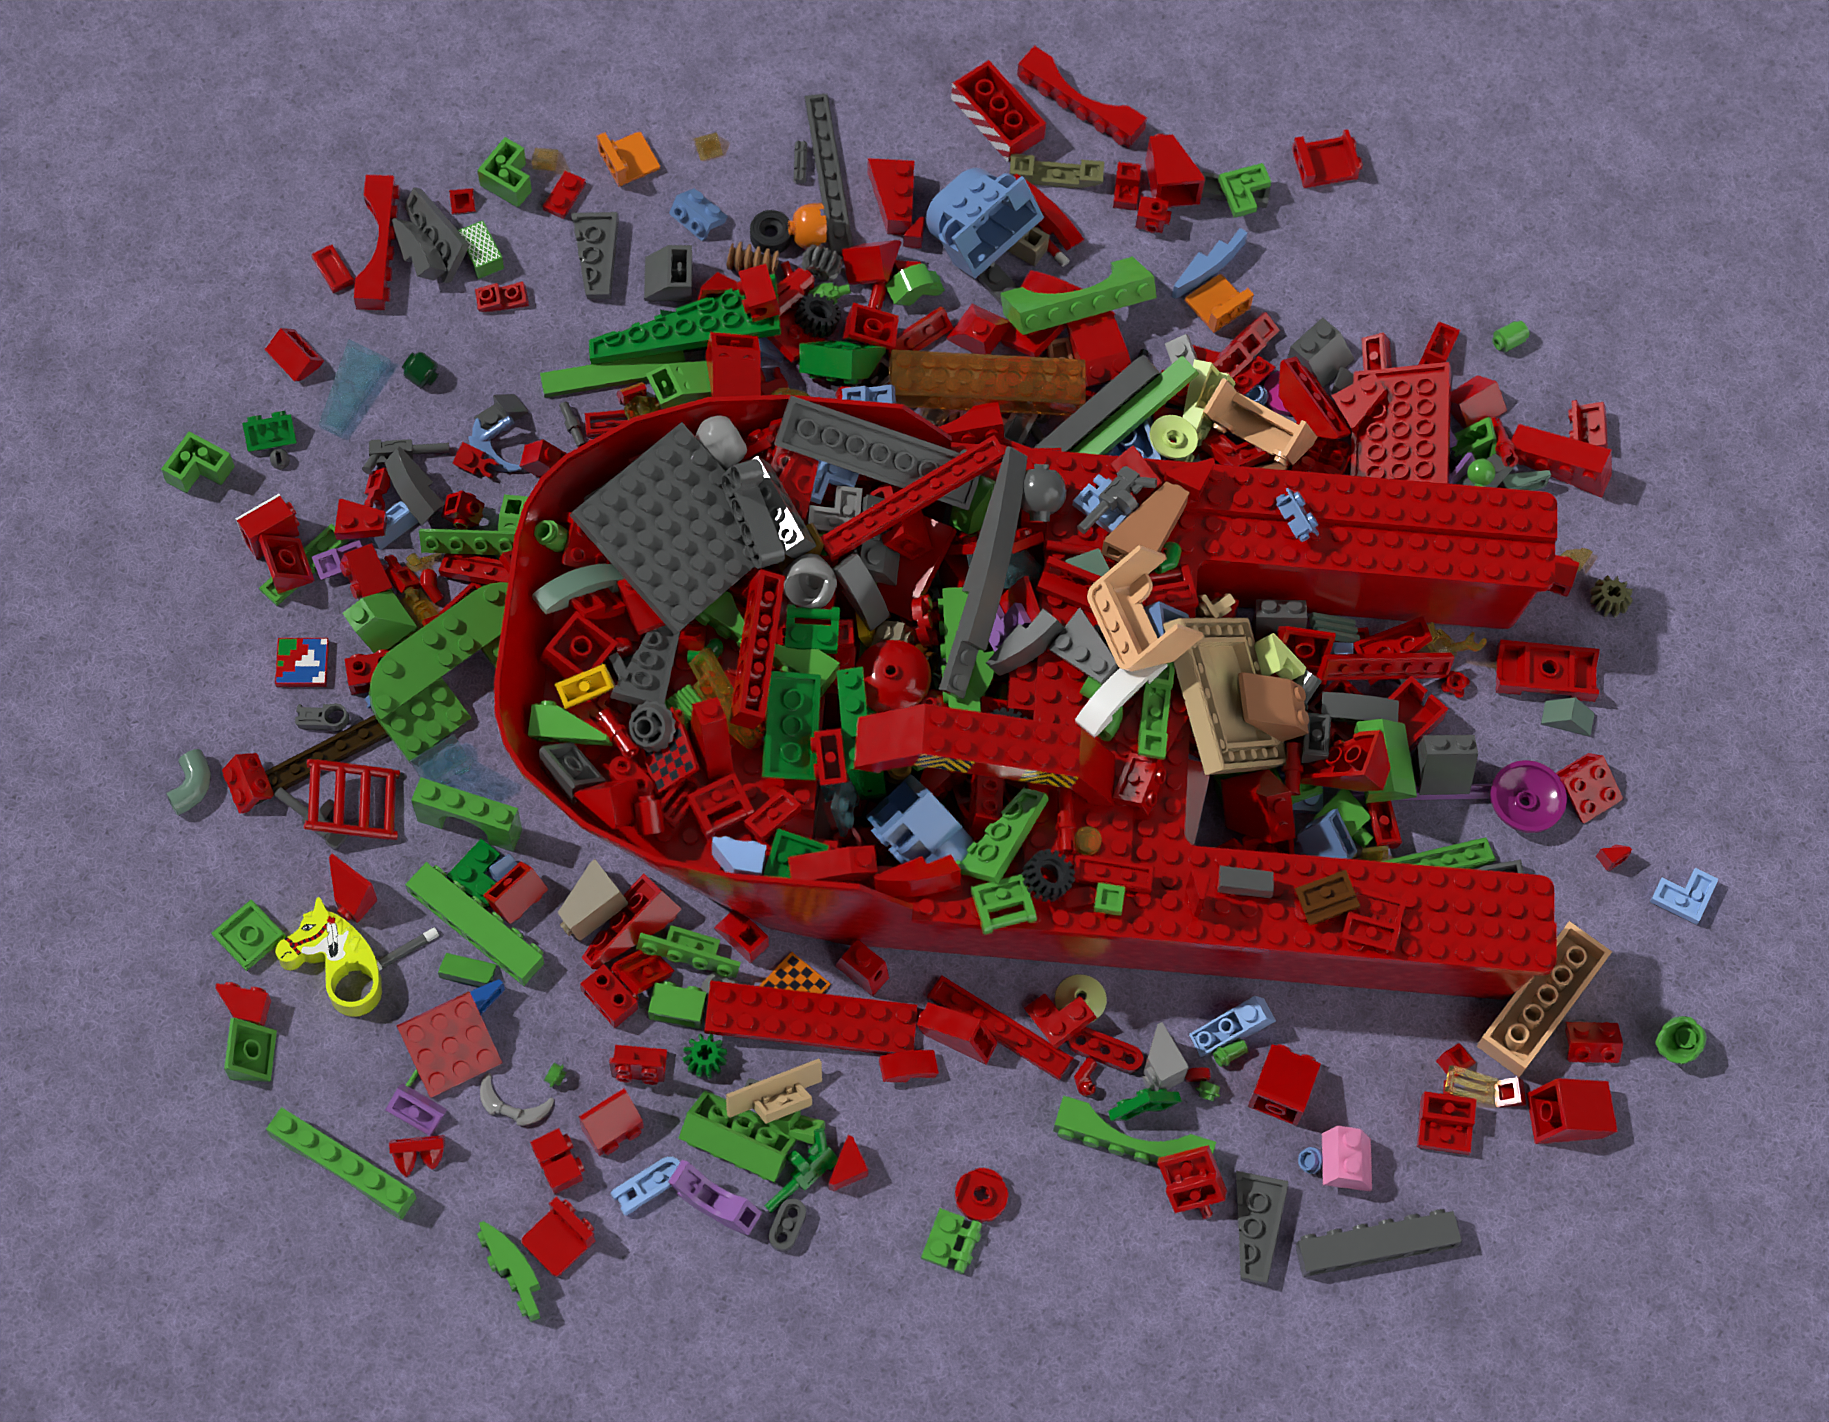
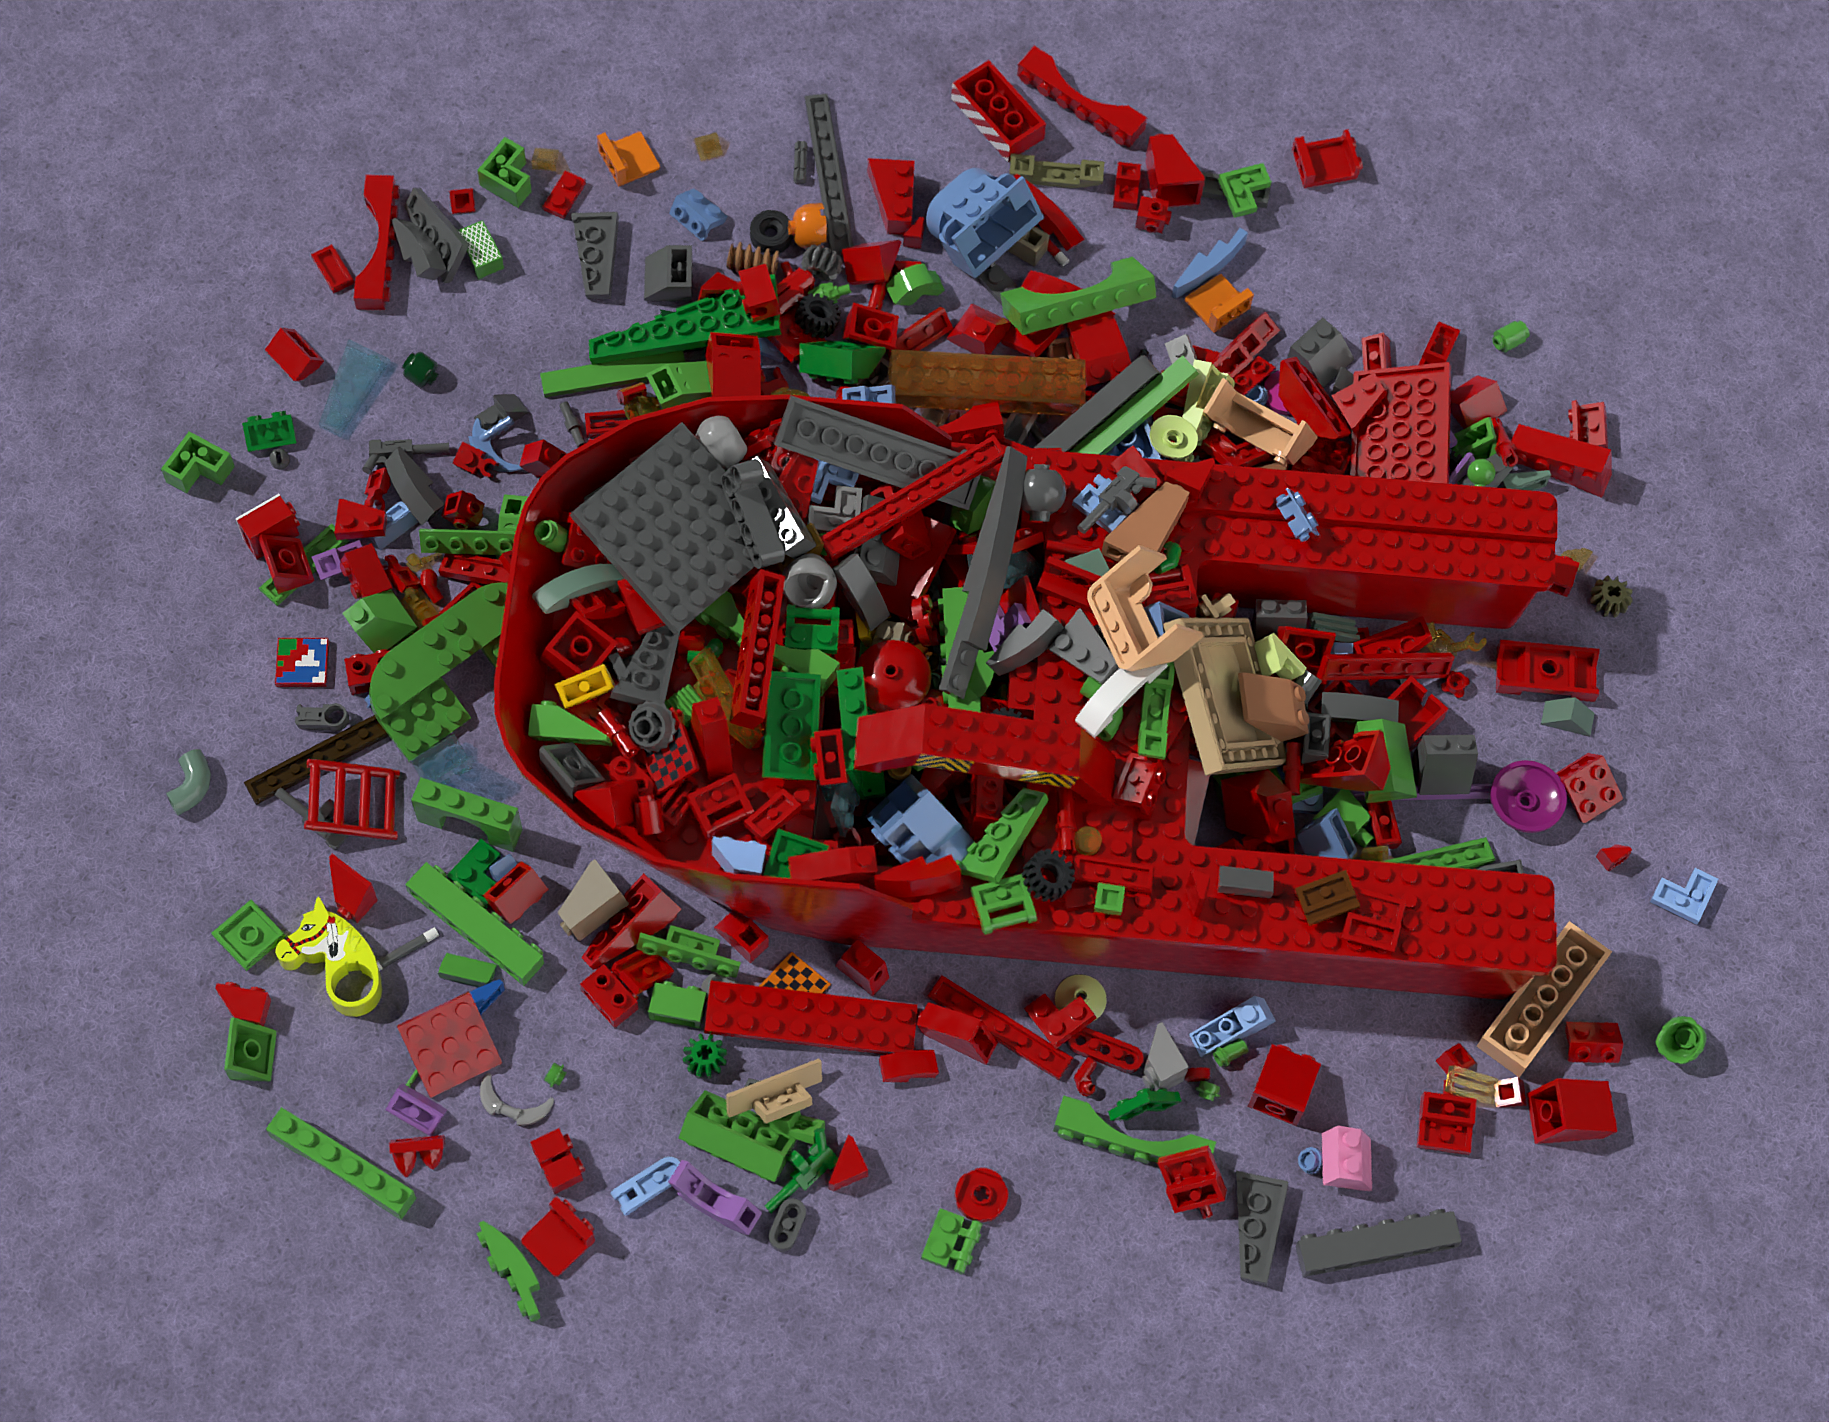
(247, 781): red bracket -> none
(498, 298): red slope -> none
(611, 1123): red slope -> none
(639, 1064): red bracket -> none

